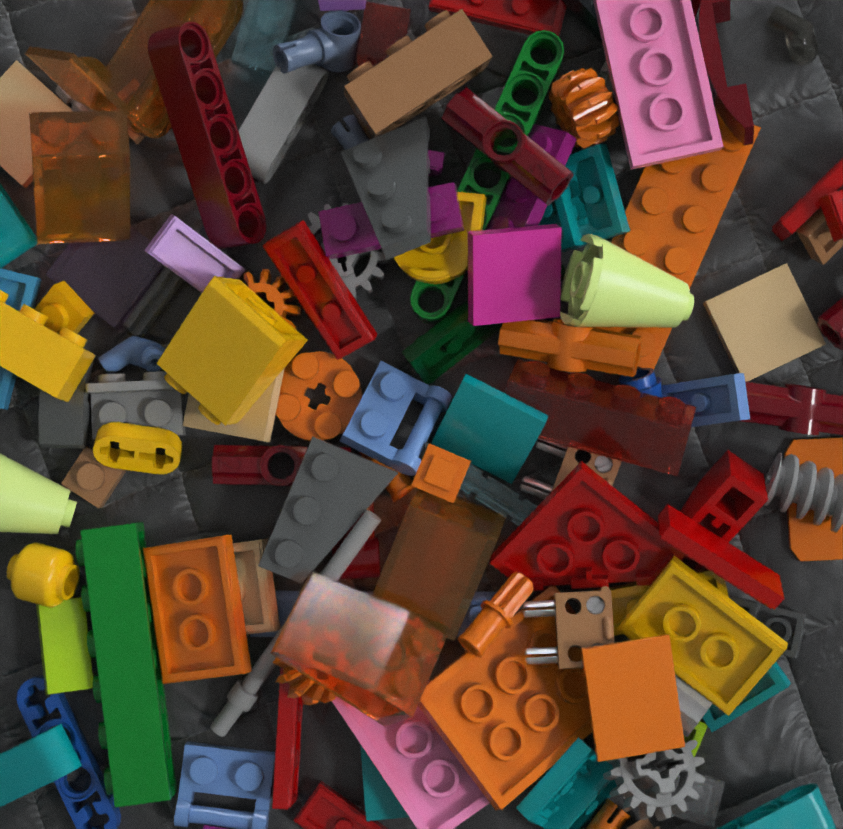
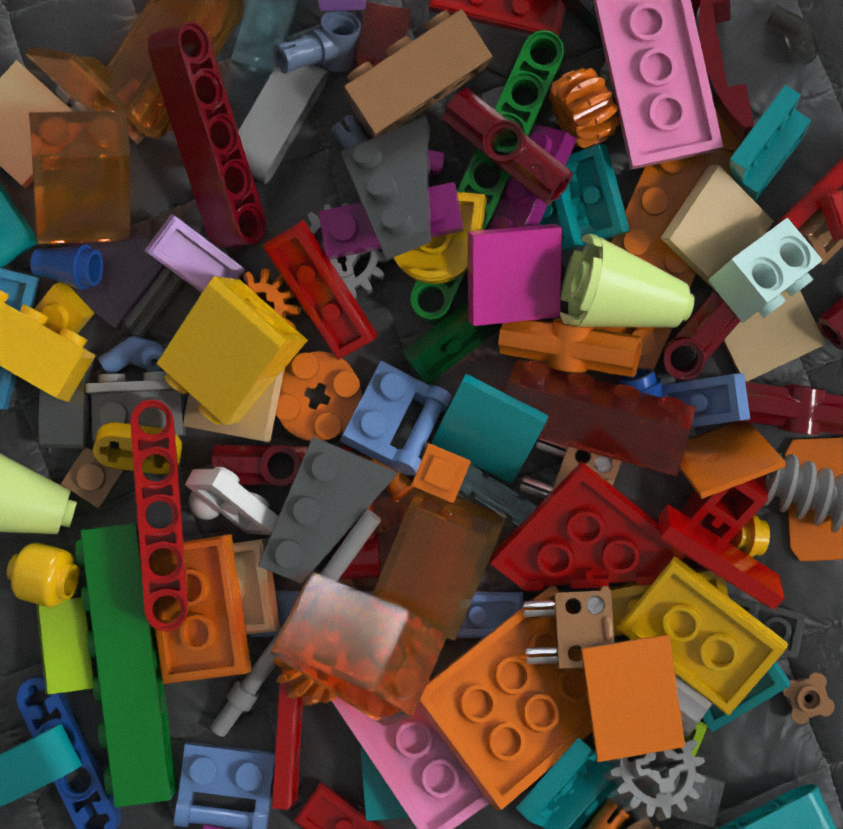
(71, 265): none -> blue cone
(152, 537): none -> red beam
(219, 492): none -> white plate
(496, 614): orange axle -> none
(703, 333): none -> dark red piece
(715, 223): none -> tan tile
(728, 458): none -> orange piece
(753, 537): none -> yellow plate
(764, 270): none -> light aqua brick
(769, 144): none -> teal slope
(820, 702): none -> medium nougat plate

